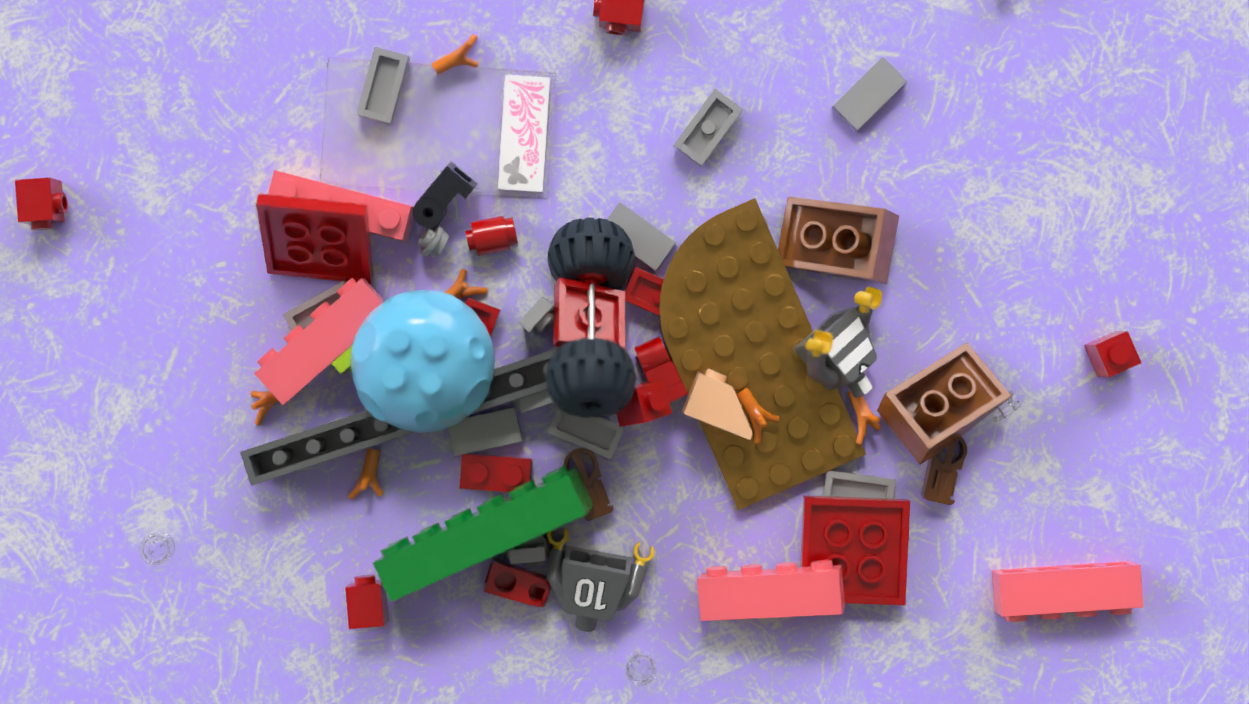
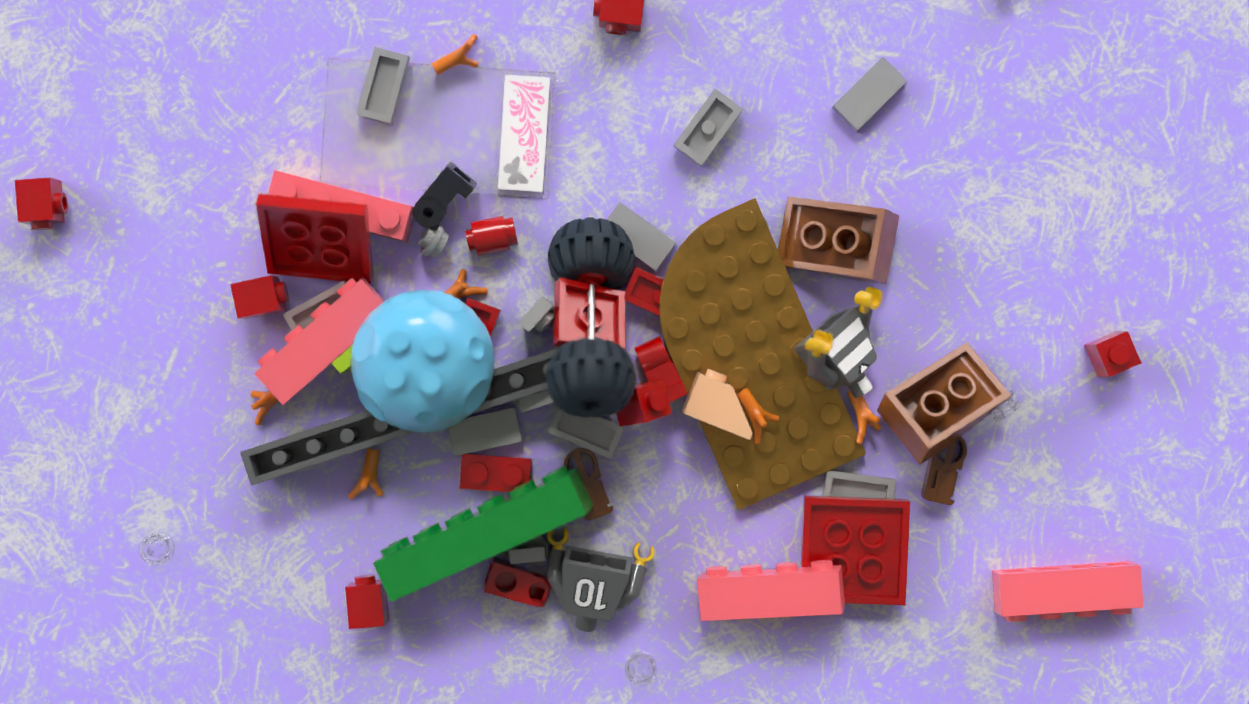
(259, 296): none -> red brick

